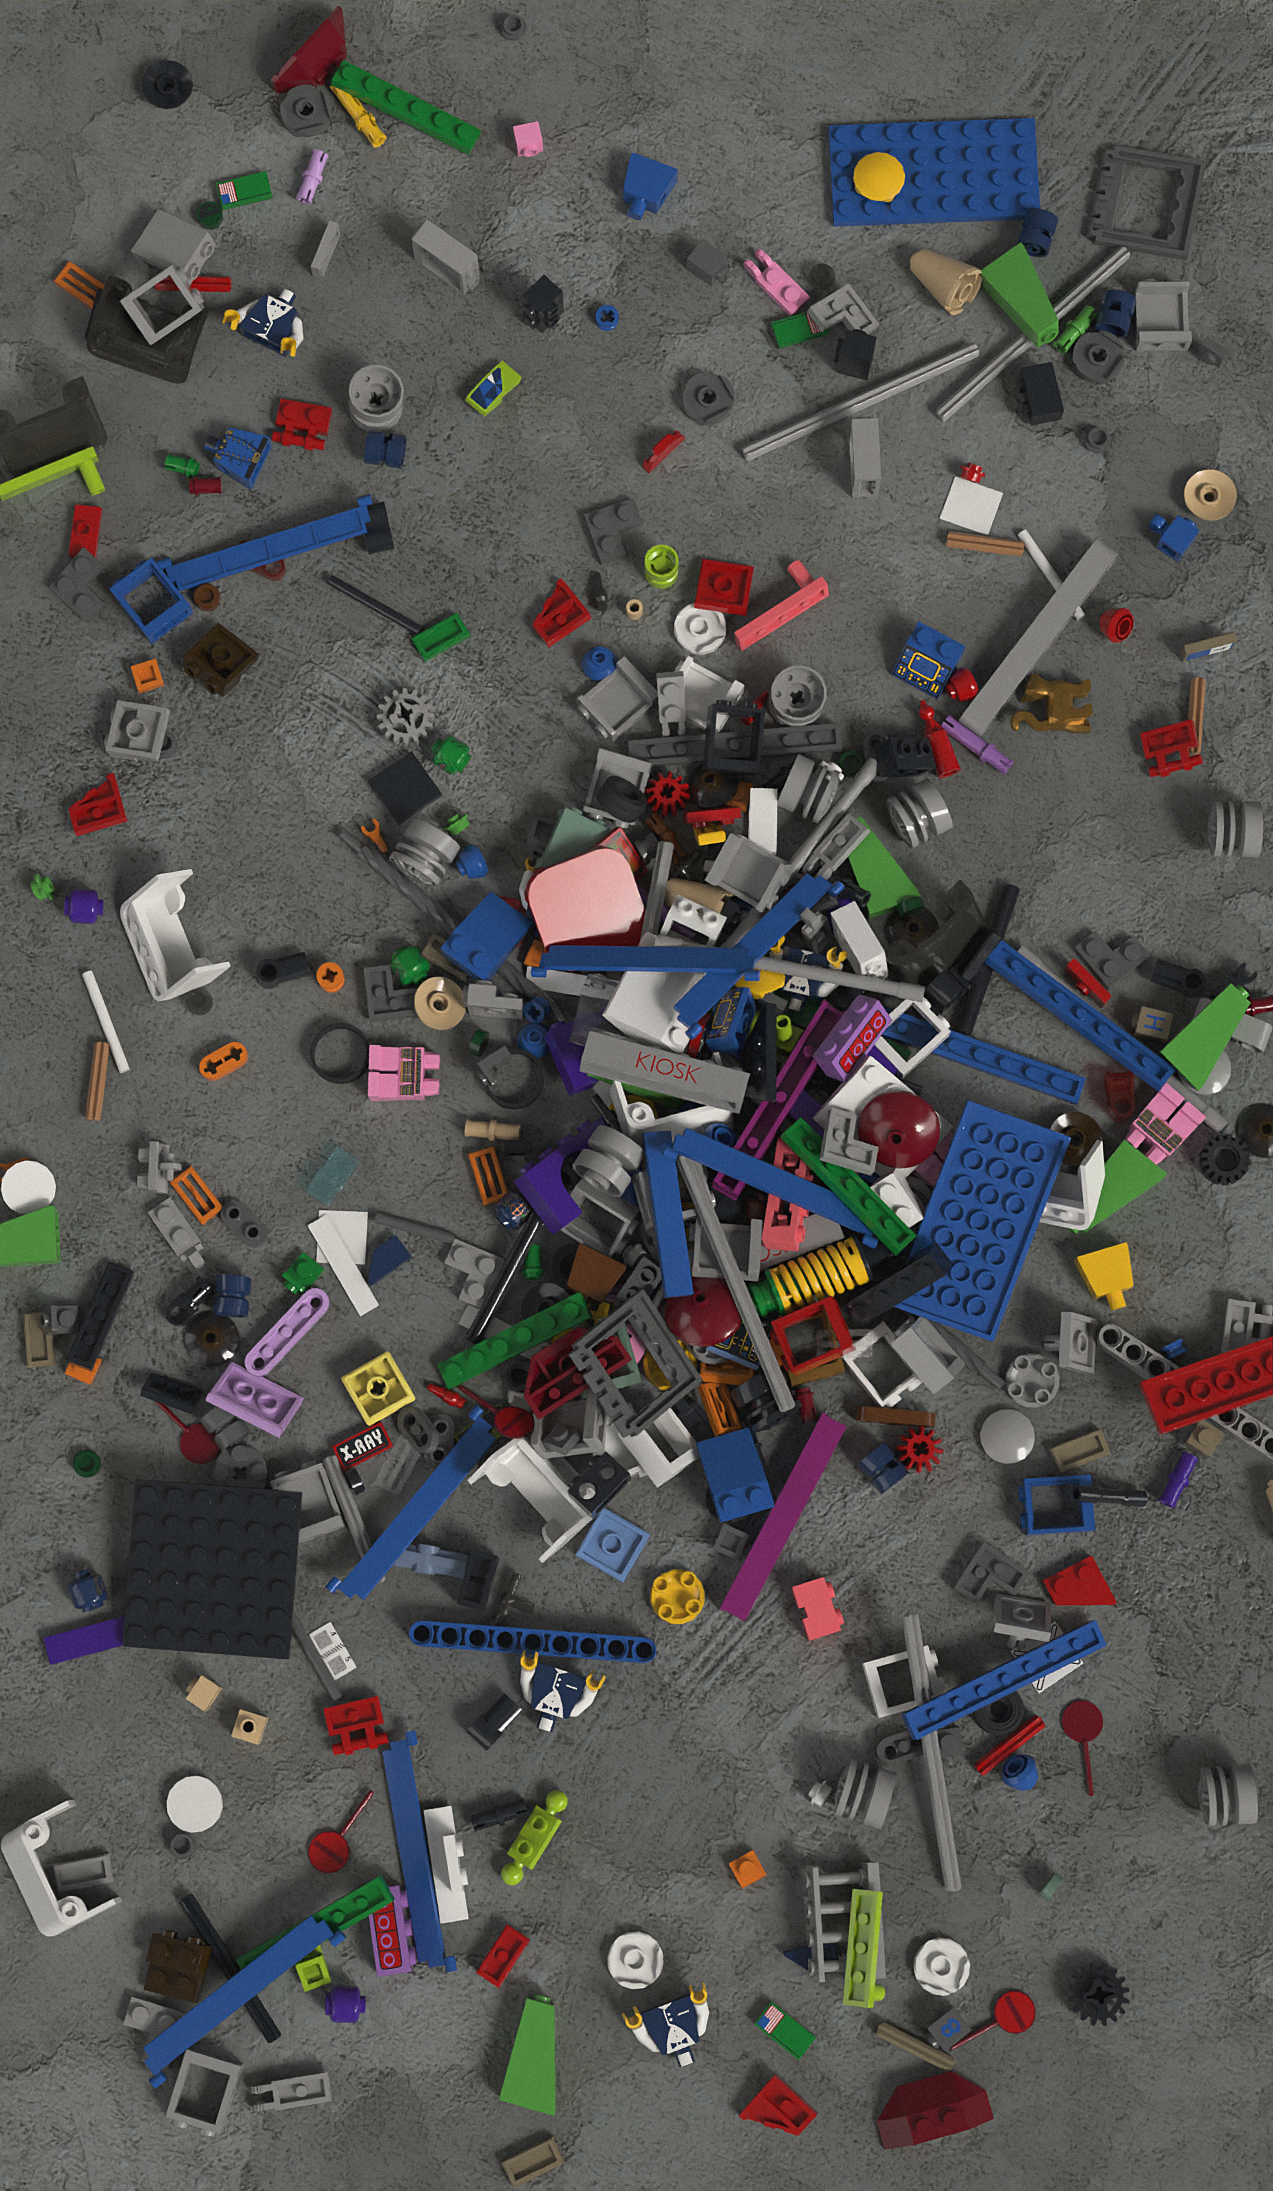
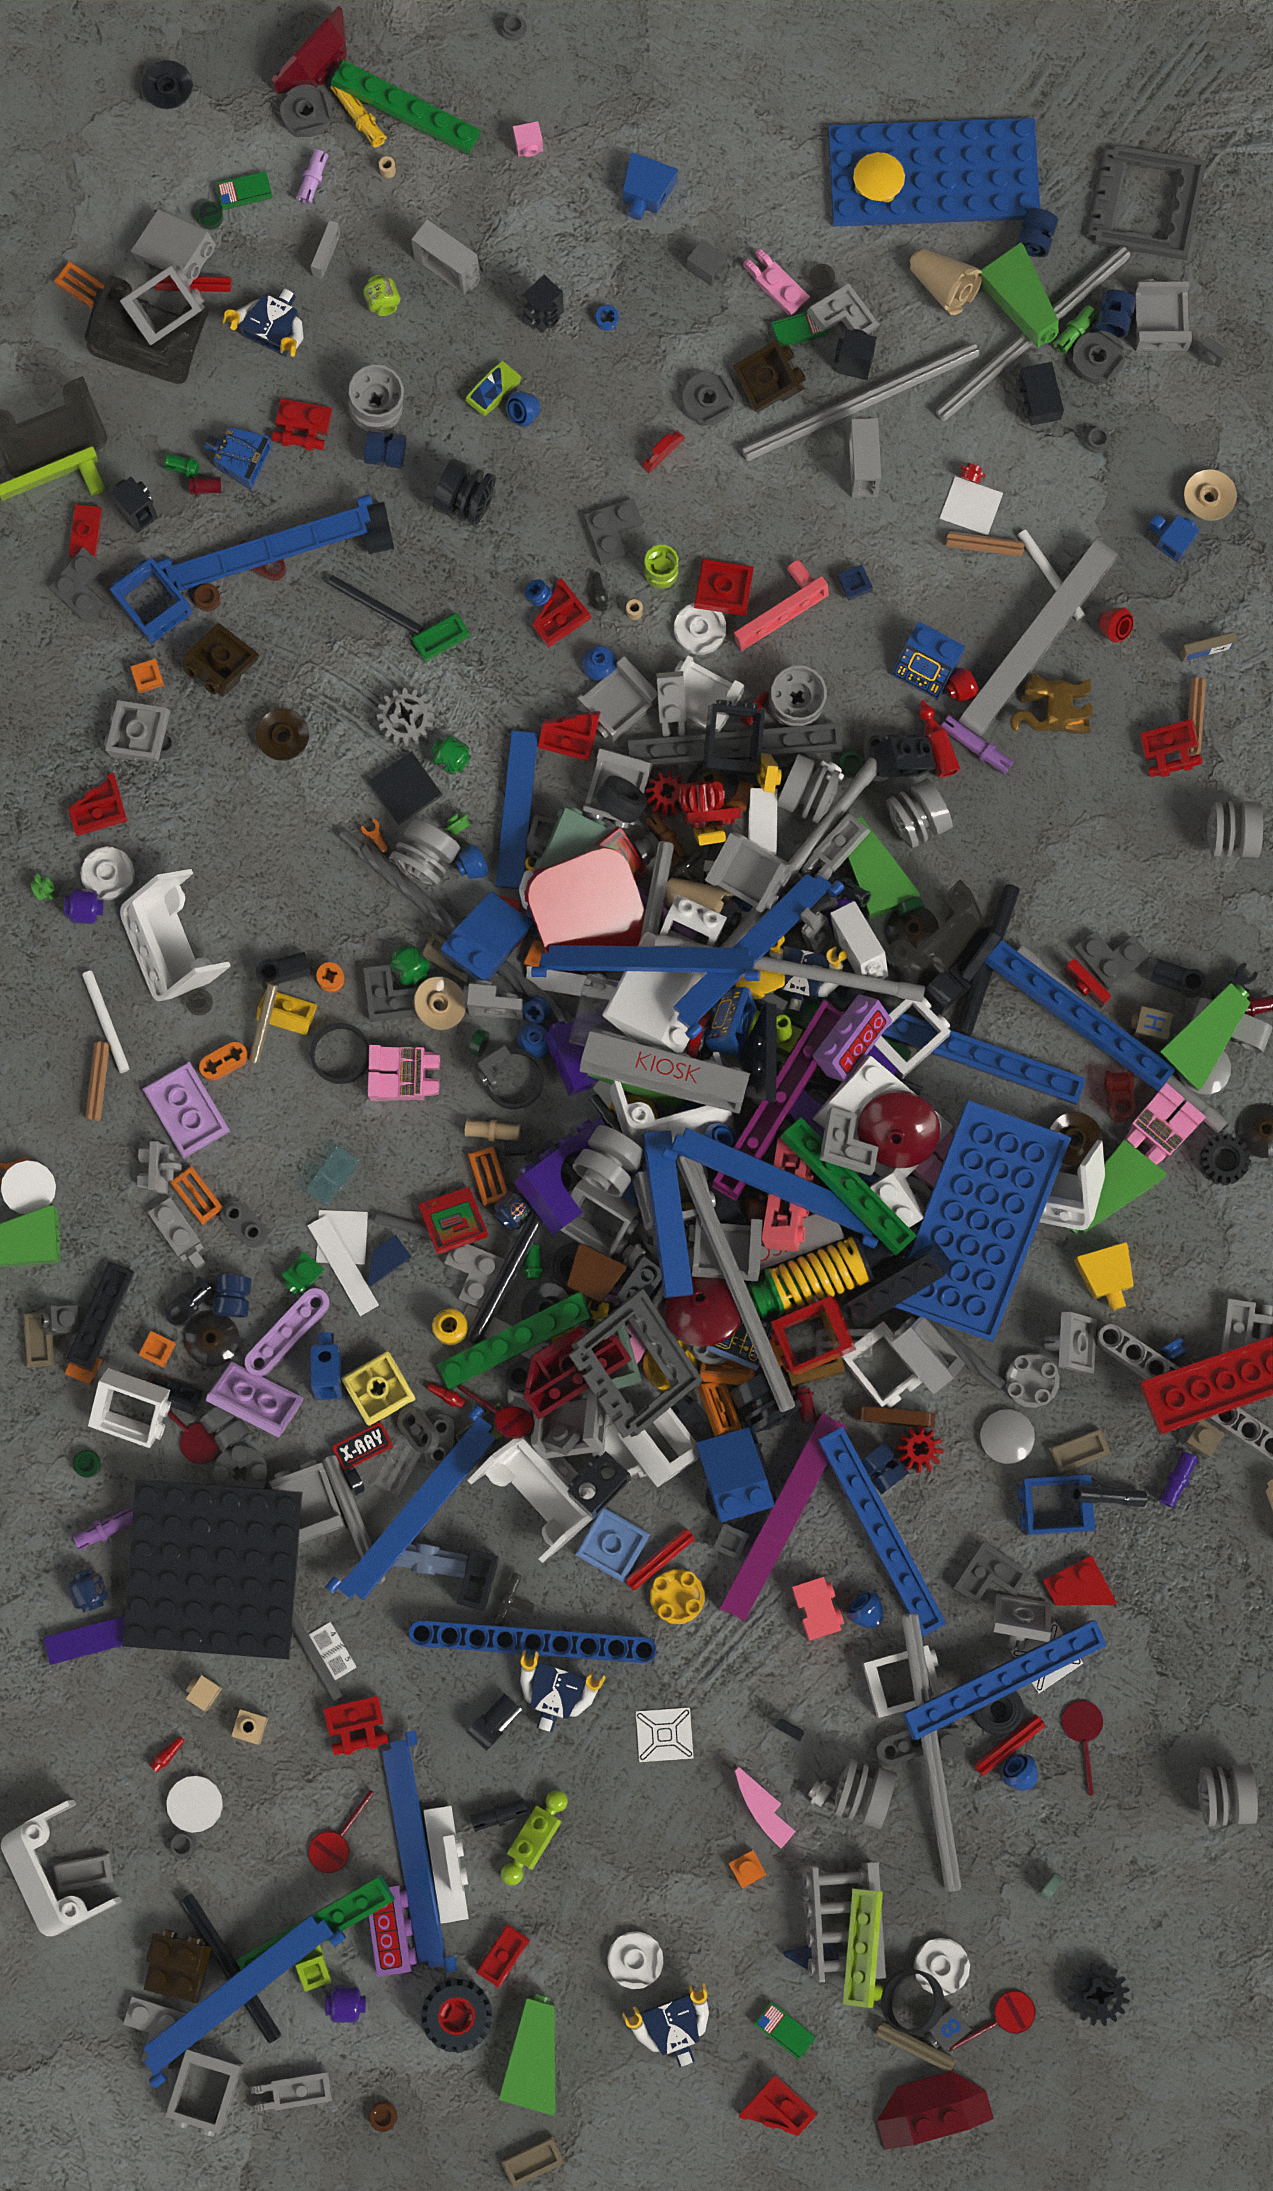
(103, 1529): none -> medium lavender pin
(108, 872): none -> white tile
(122, 1426): none -> white window
(134, 503): none -> black brick
(157, 1349): none -> orange plate
(166, 1755): none -> red piece
(186, 1110): none -> lavender tile
(263, 1022): none -> dark tan bar
(277, 723): none -> dark brown dish
(290, 1013): none -> yellow slope
(326, 1376): none -> blue torso
(381, 295): none -> lime head
(383, 2116): none -> reddish brown tile
(387, 172): none -> tan piece
(449, 1316): none -> yellow head
(453, 1220): none -> red tile
(456, 2015): none -> black wheel
(459, 490): none -> black wheel
(517, 809): none -> blue tile
(522, 408): none -> blue cone
(538, 592): none -> blue bush
(570, 735): none -> red wing
(659, 1559): none -> red axle
(664, 1734): none -> white sticker
(701, 796): none -> red gear
(762, 1807): none -> bright pink slope
(769, 773): none -> yellow plate
(770, 375): none -> dark brown plate
(789, 1729): none -> black tile
(855, 582): none -> dark blue plate
(866, 1610): none -> blue cone
(880, 1529): none -> blue plate
(887, 1995): none -> black tyre

